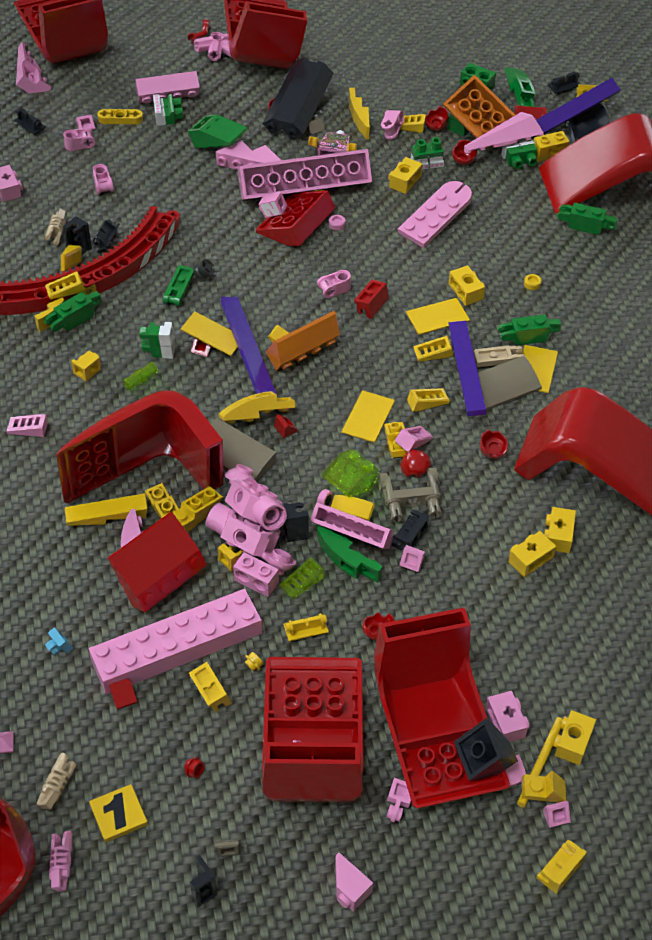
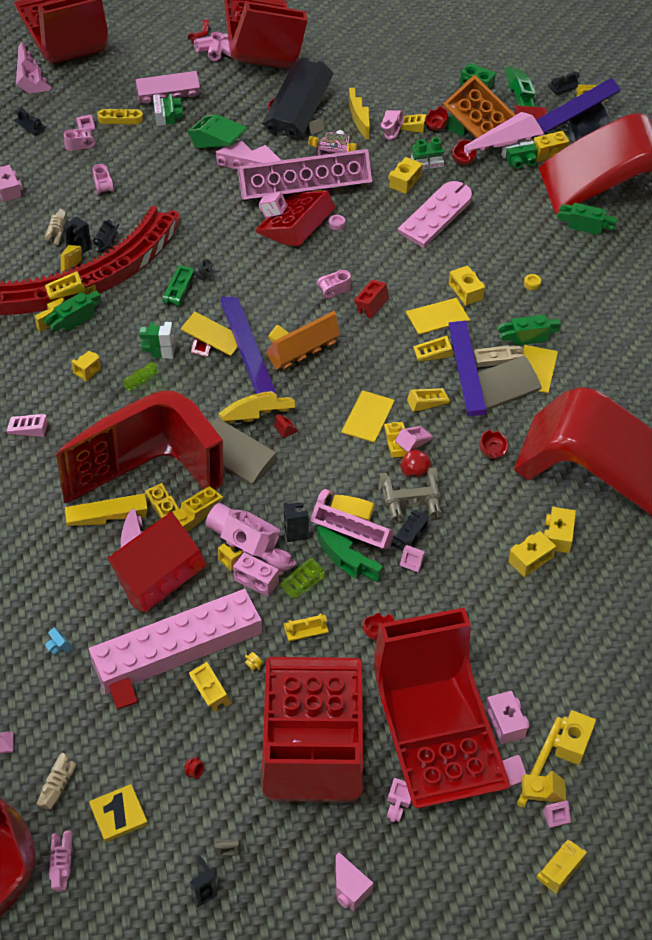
(254, 499): bright pink brick -> none
(351, 473): clear neon green slope -> none
(484, 751): black slope -> none

